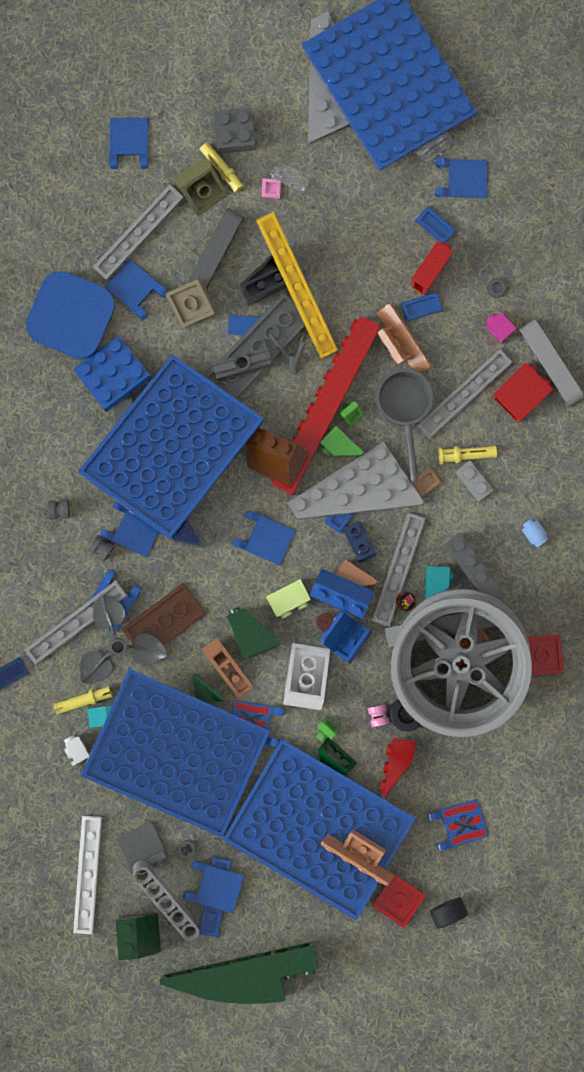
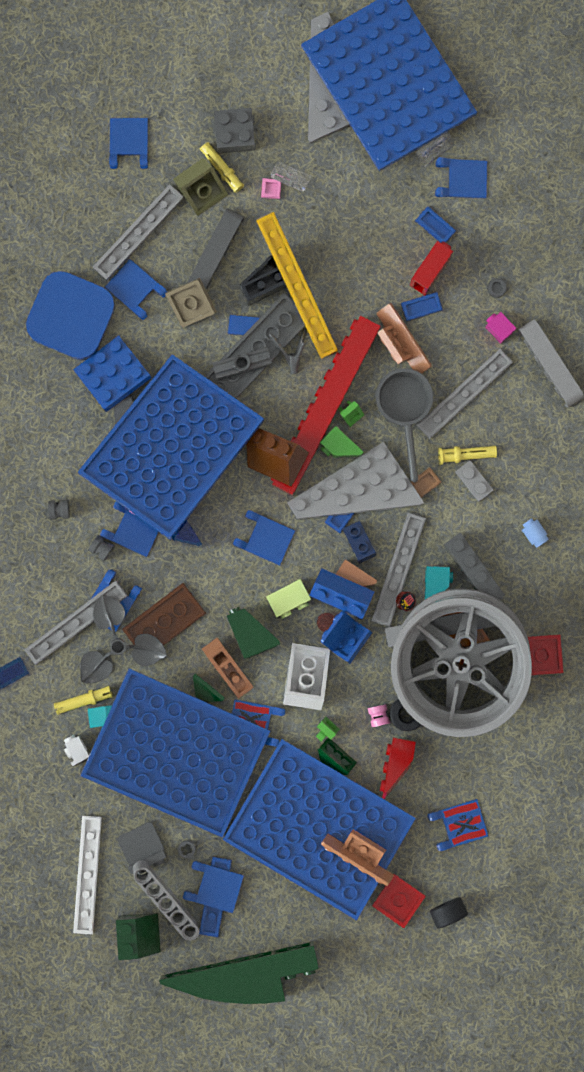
(522, 392): red brick -> none

